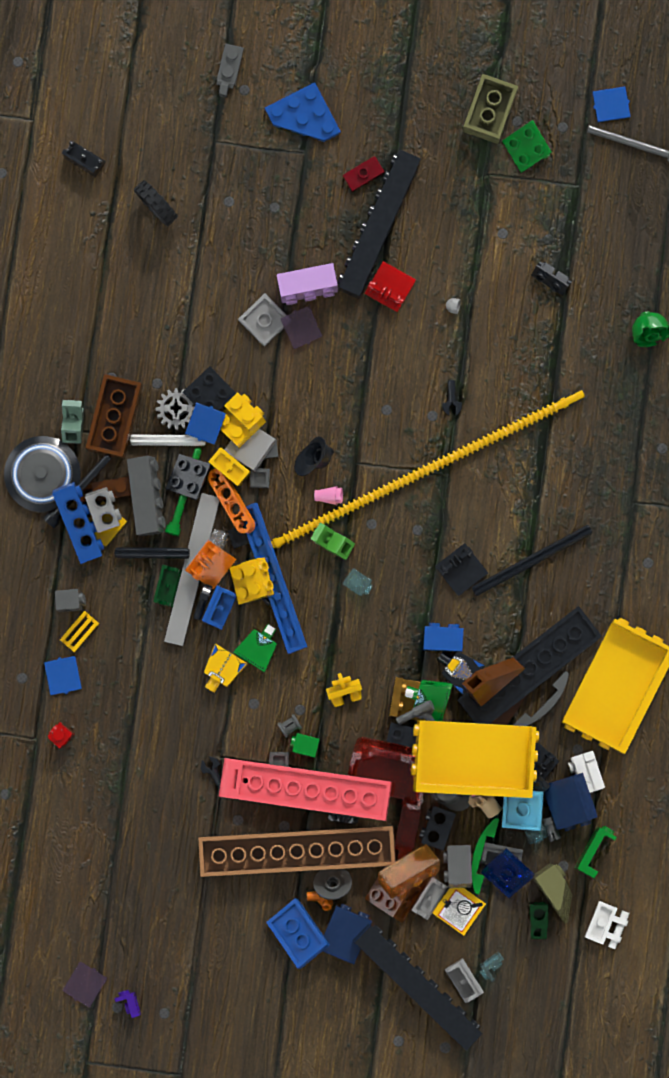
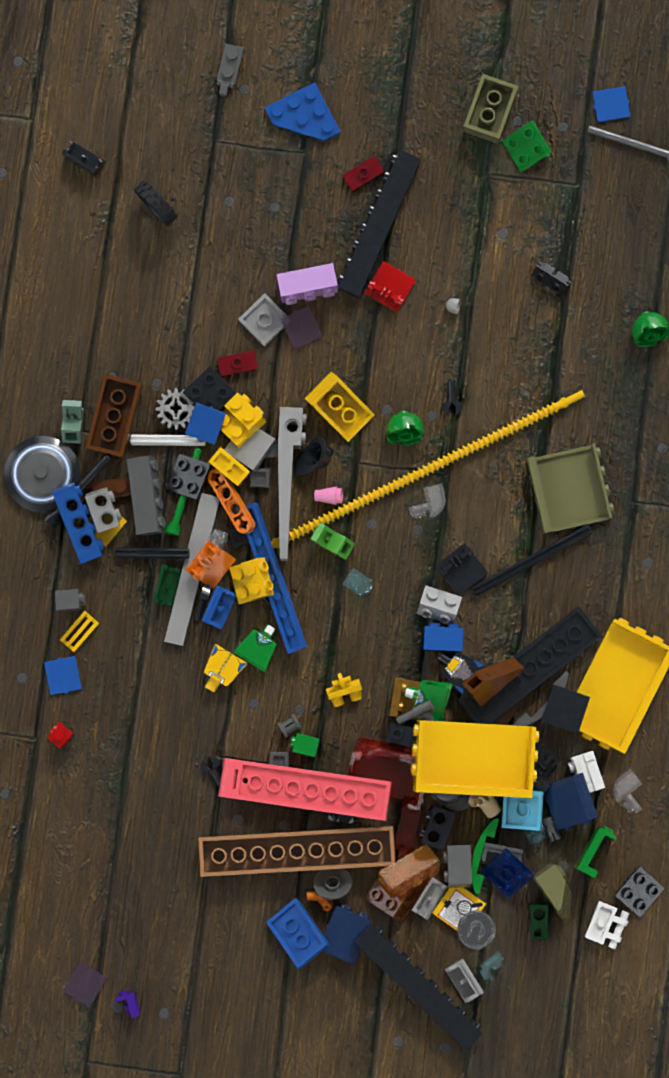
(237, 363): none -> dark red plate
(286, 444): none -> light grey piece
(339, 406): none -> yellow slope
(404, 428): none -> green cylinder
(434, 503): none -> clear brick
(439, 605): none -> light grey bracket
(476, 929): none -> clear tile
(565, 709): none -> black tile
(570, 488): none -> olive panel
(621, 790): none -> clear brick
(639, 891): none -> hinge

